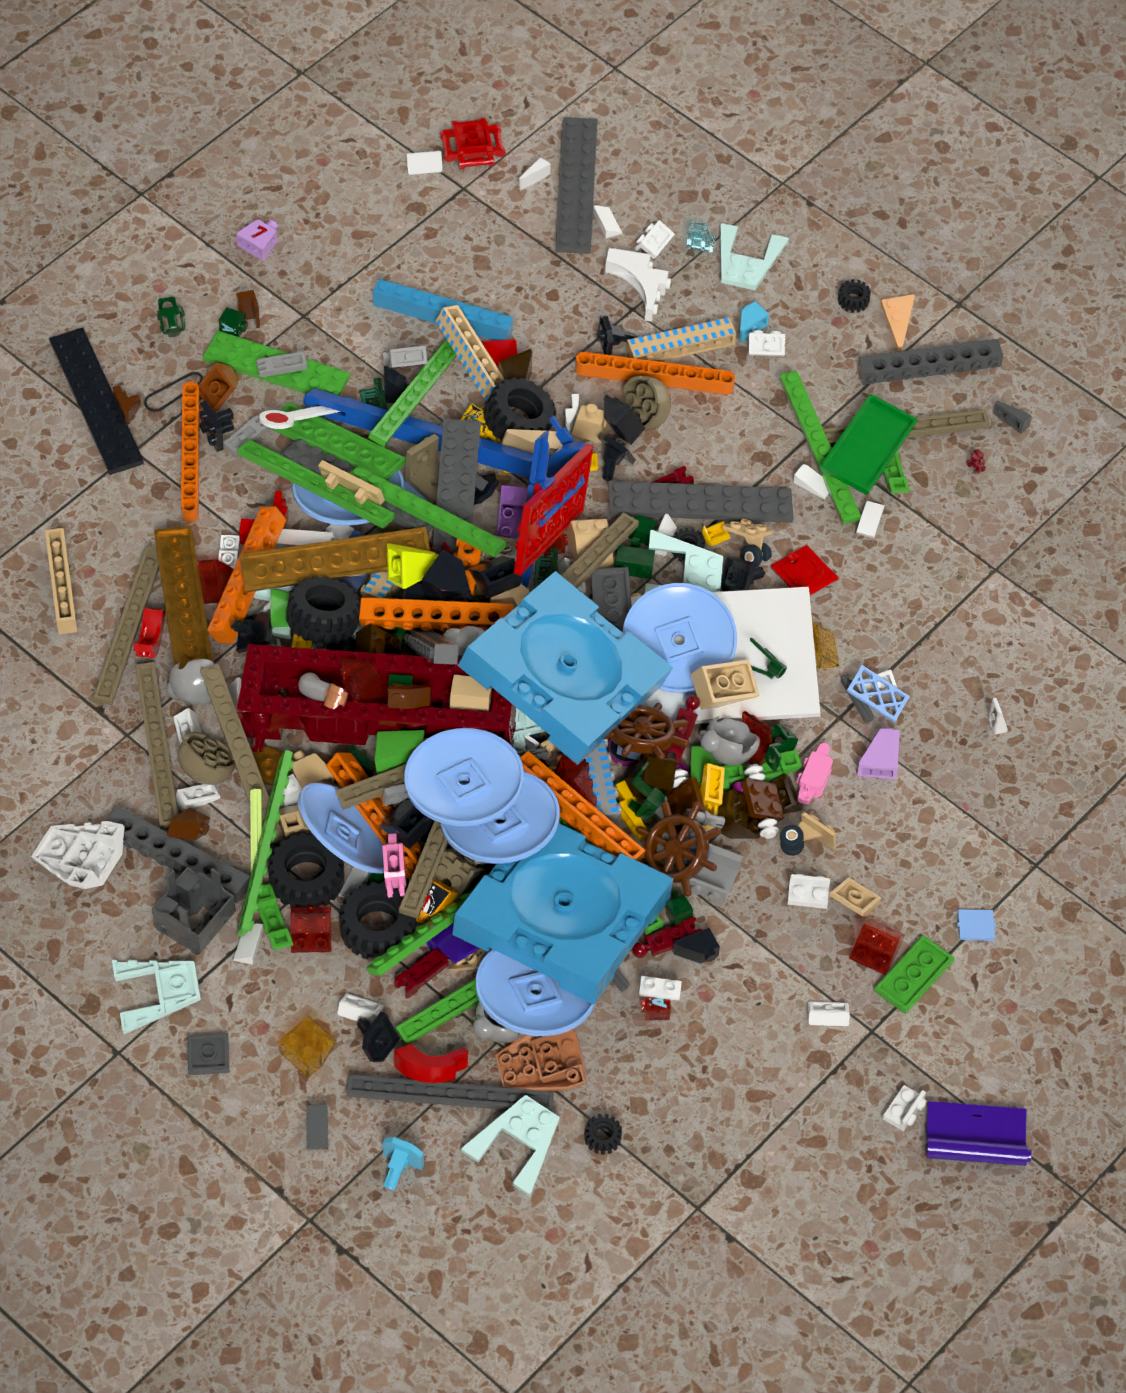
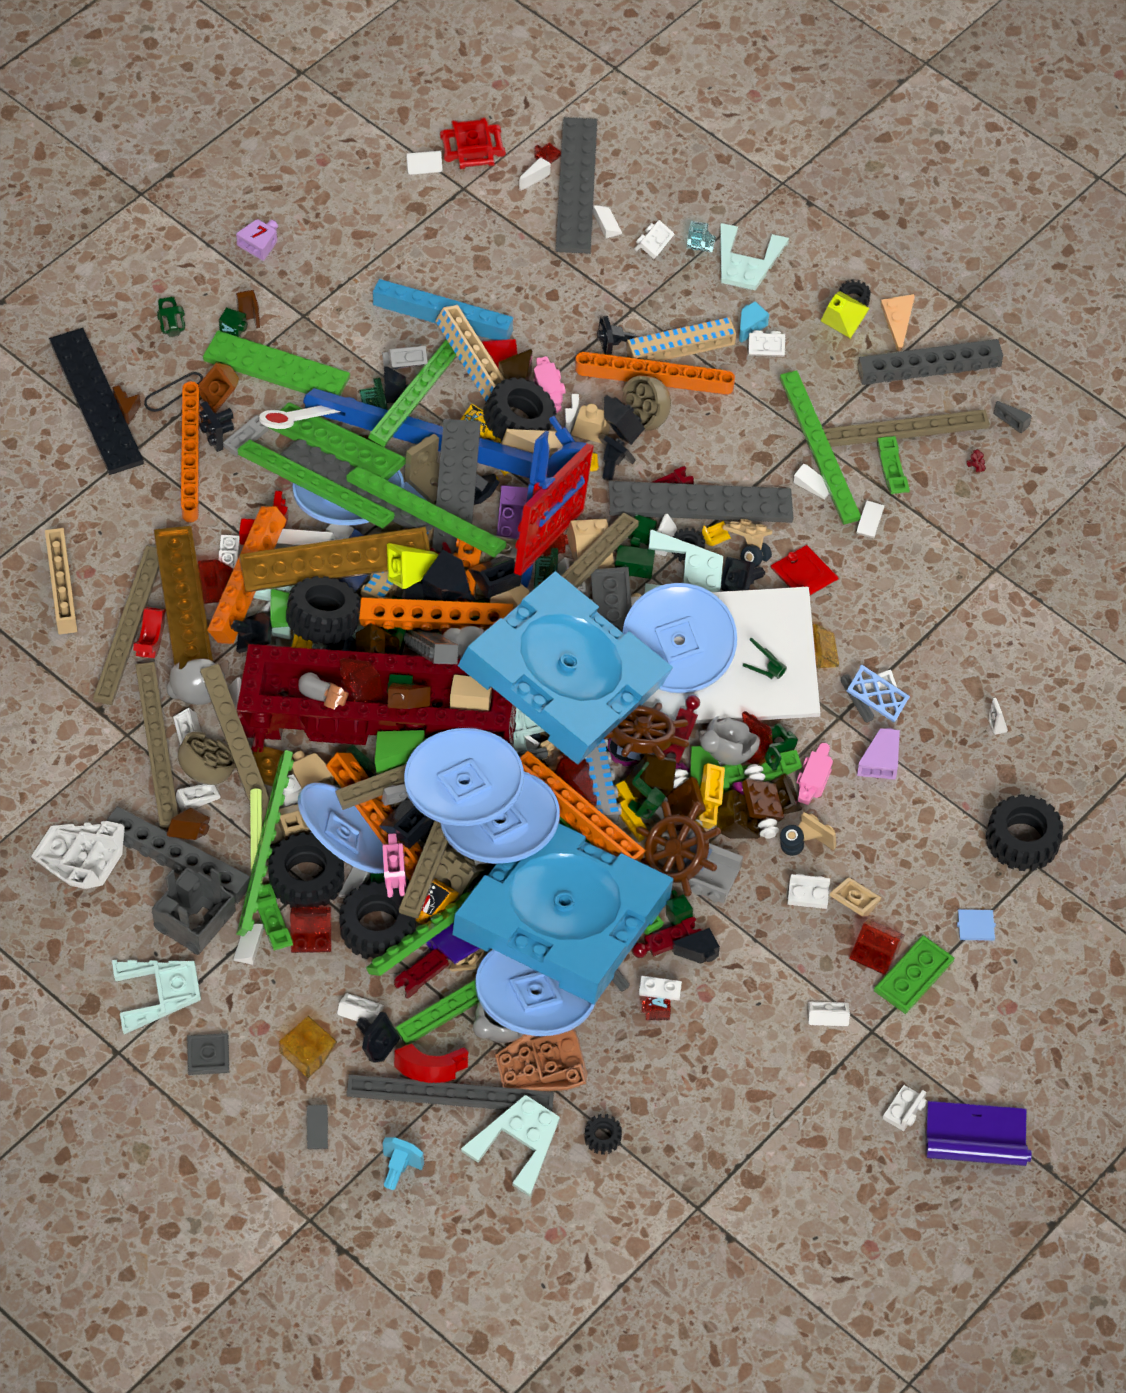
(281, 364): light grey hinge -> none
(362, 489): tan hinge -> none
(548, 153): none -> clear red bracket
(549, 378): none -> bright pink hinge
(639, 272): white arch -> none
(706, 818): light grey pin -> none
(724, 684): tan slope -> none
(844, 314): none -> neon yellow slope
(868, 444): green tile -> none
(1021, 853): none -> black tyre

